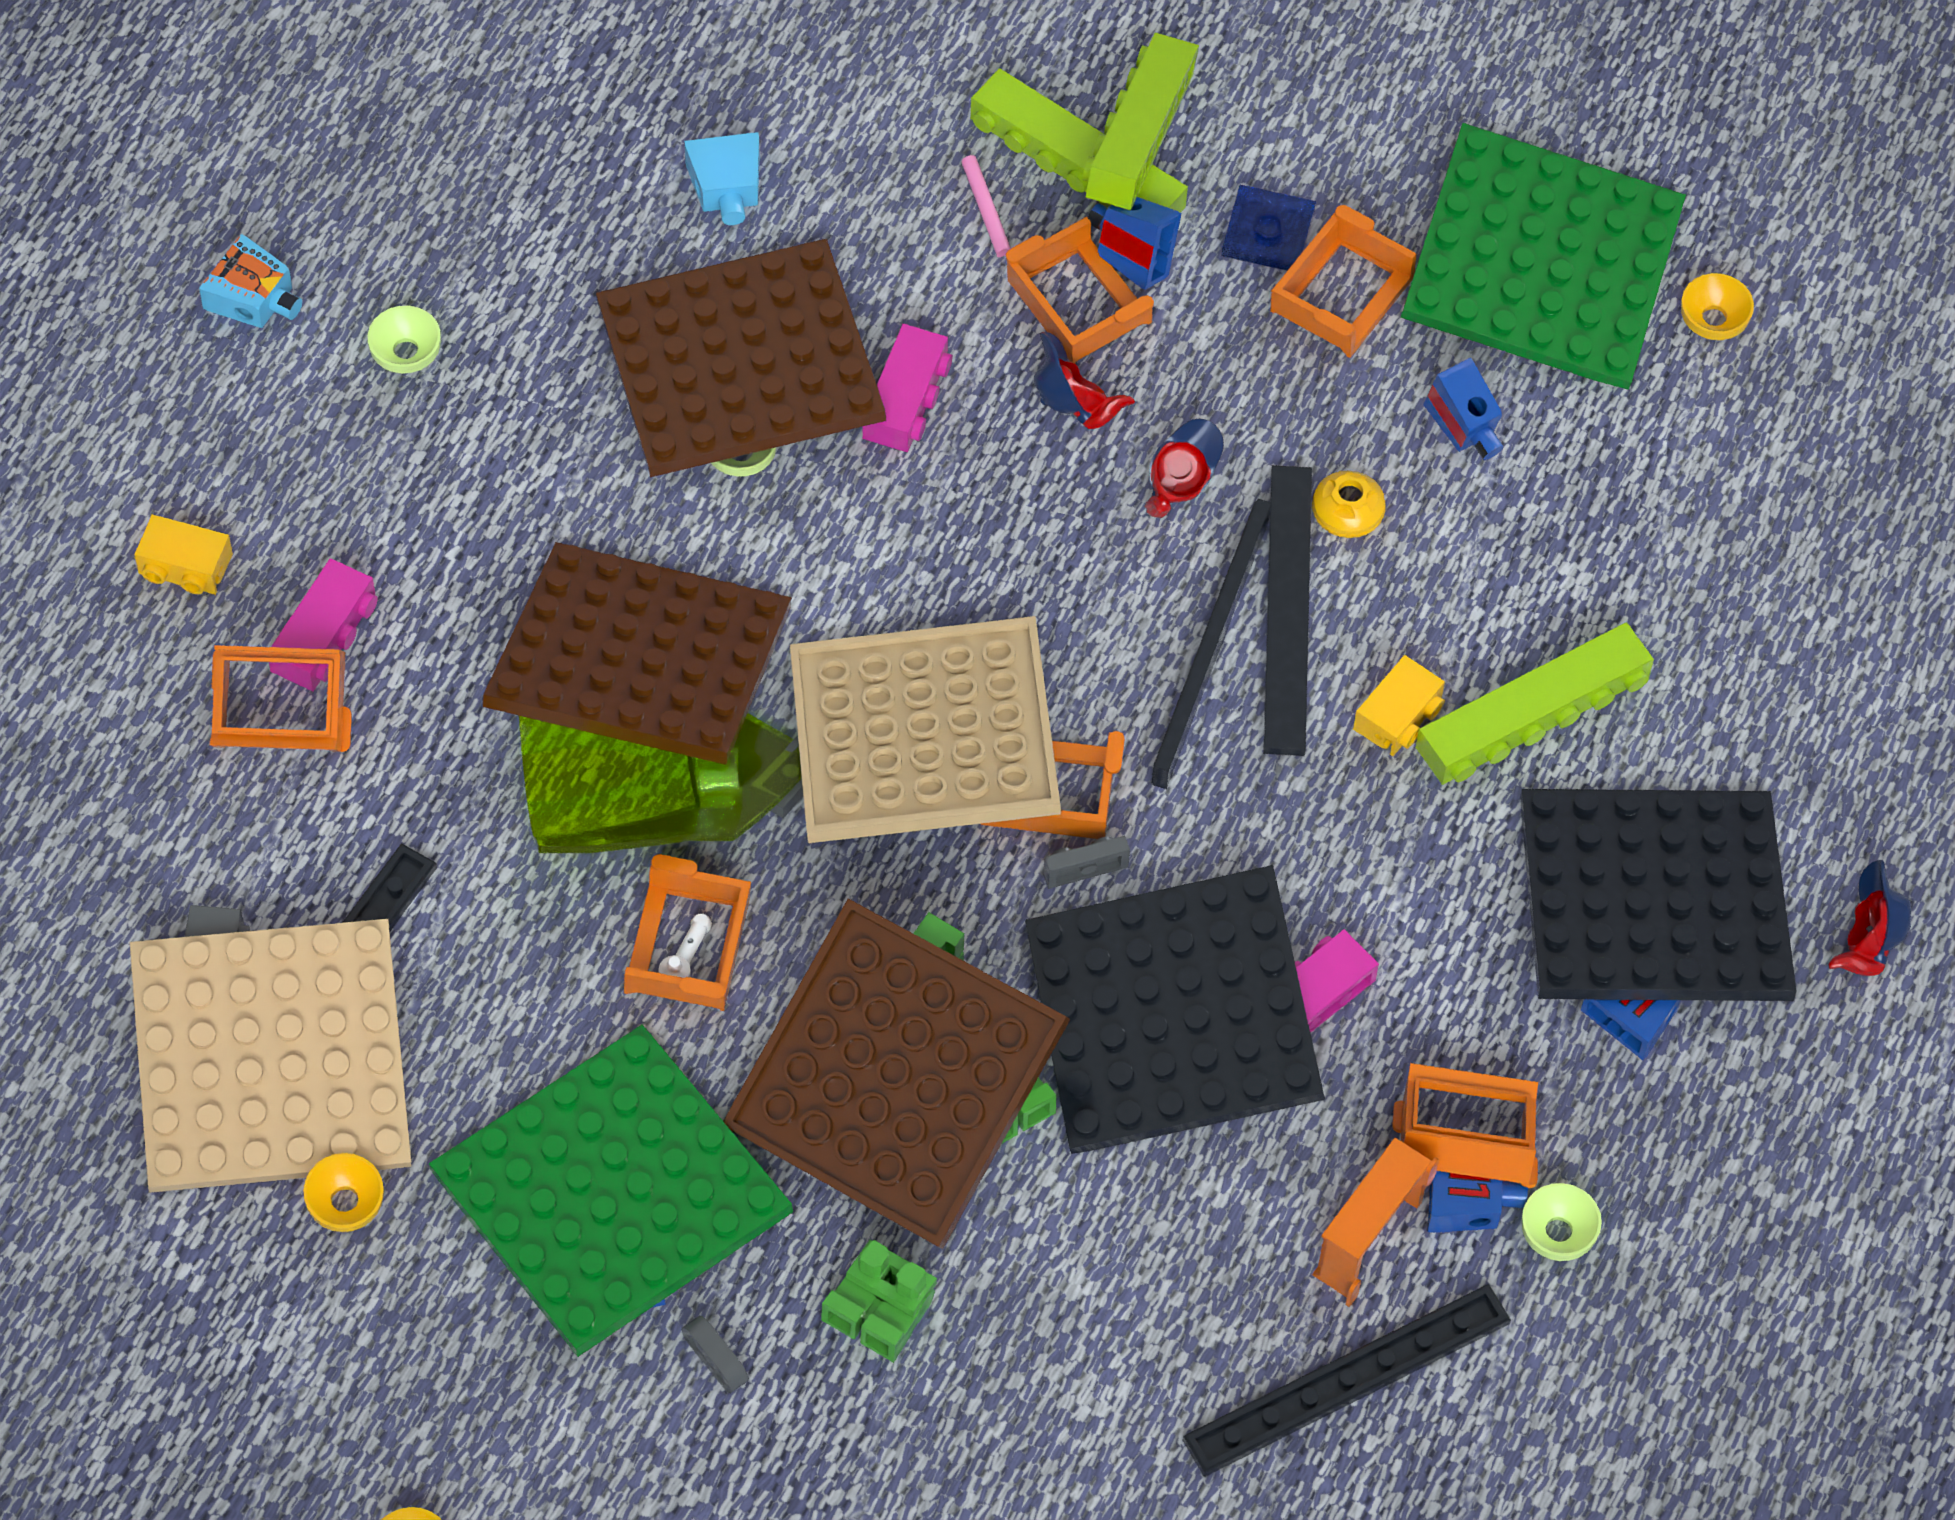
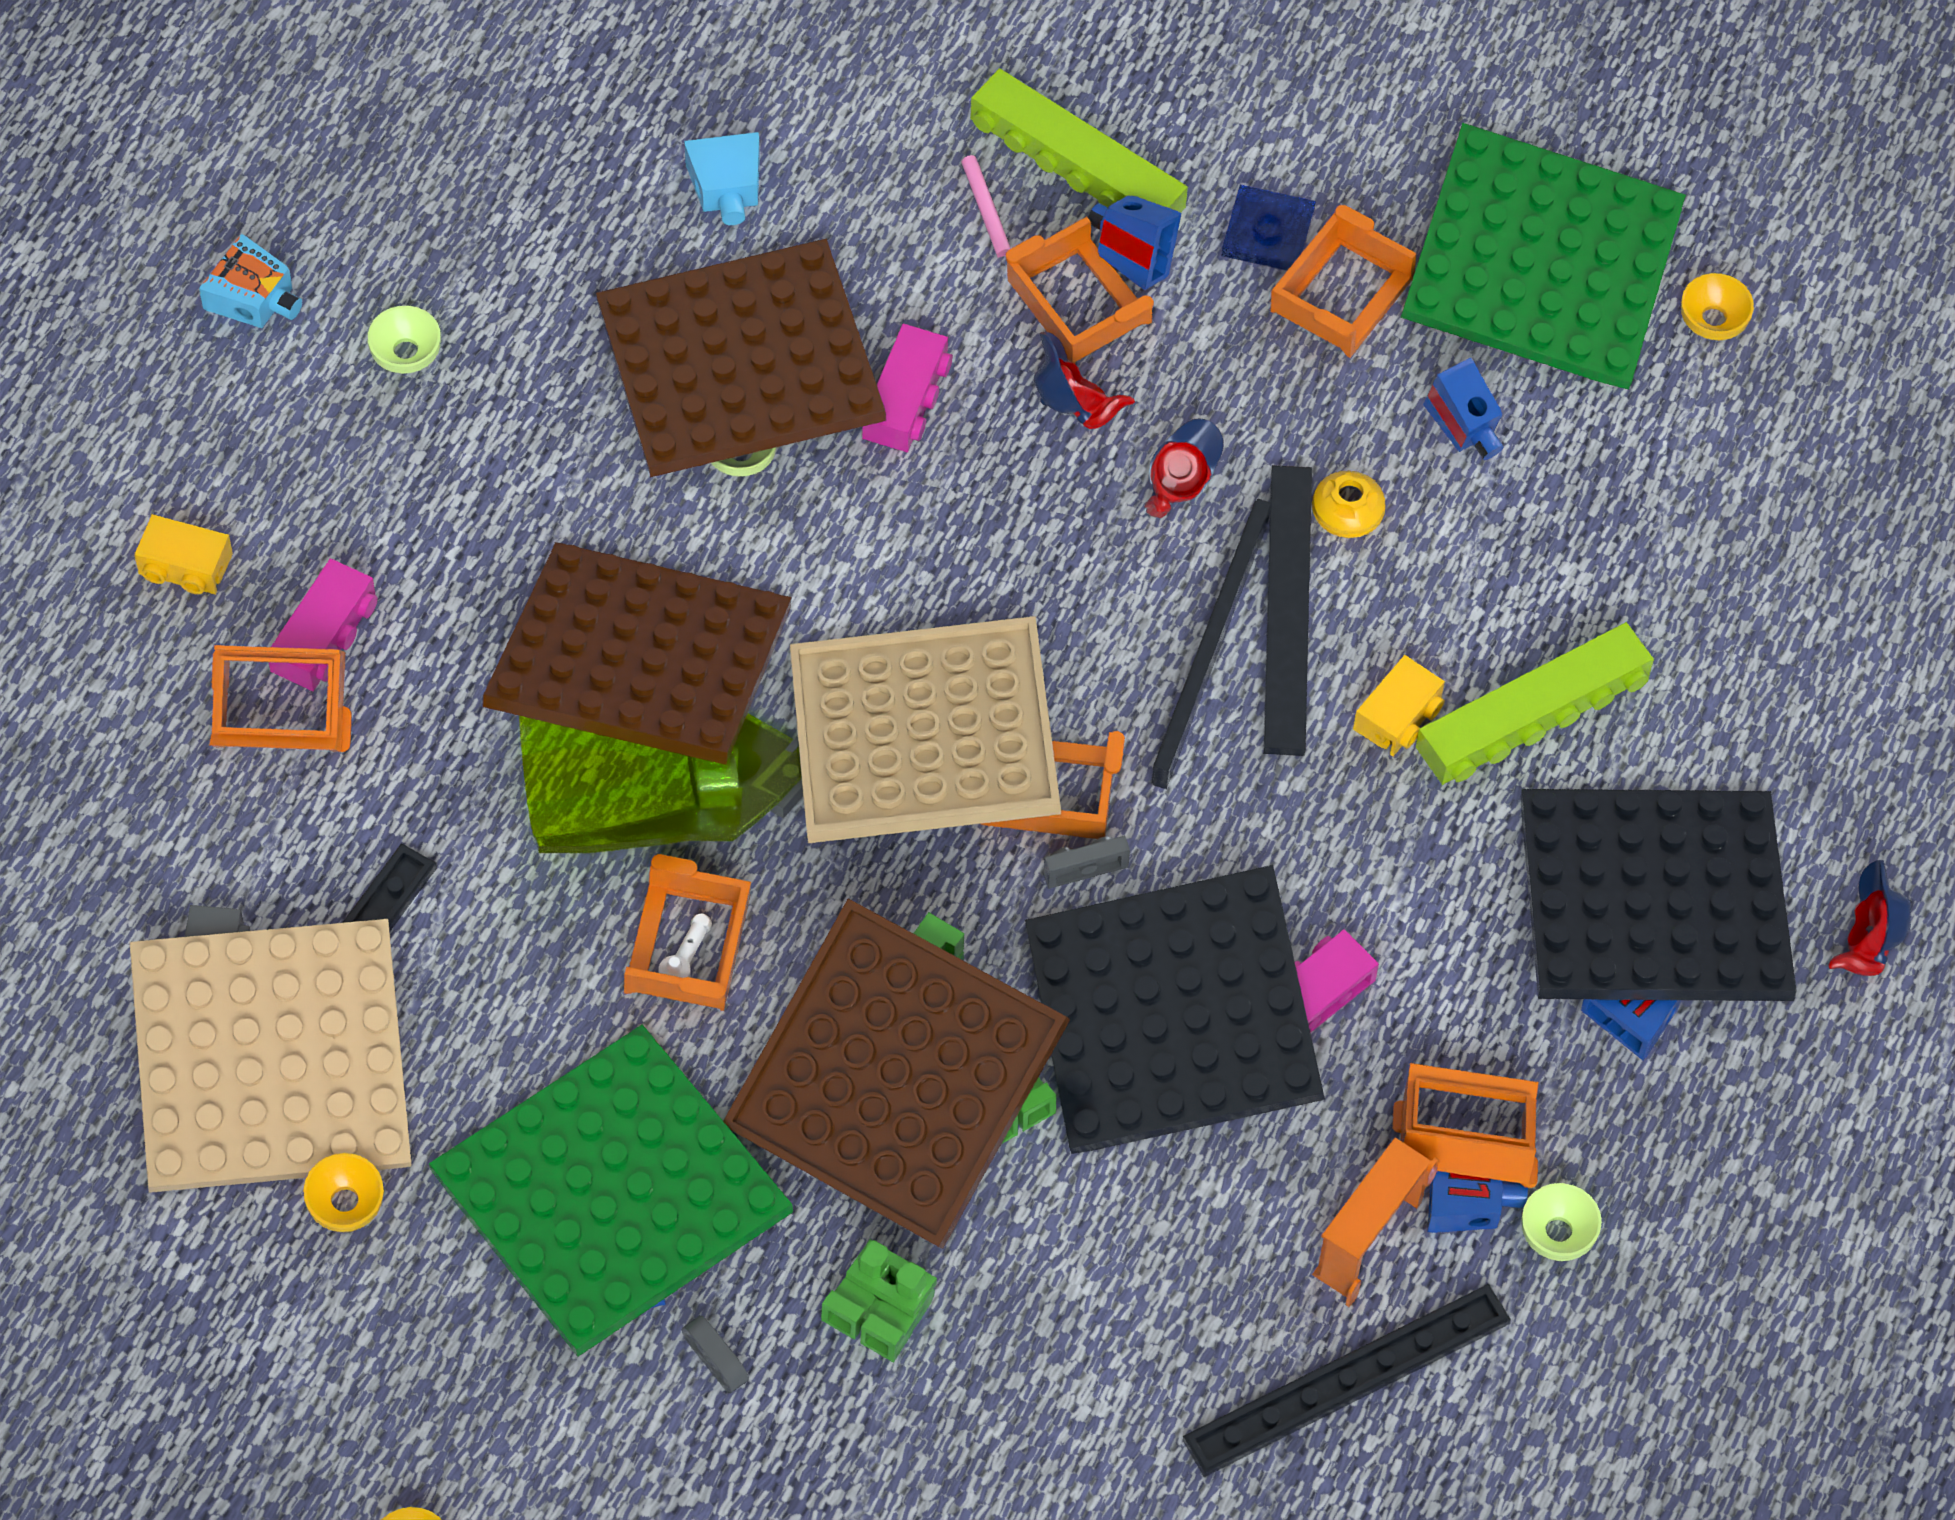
(1140, 121): lime brick -> none

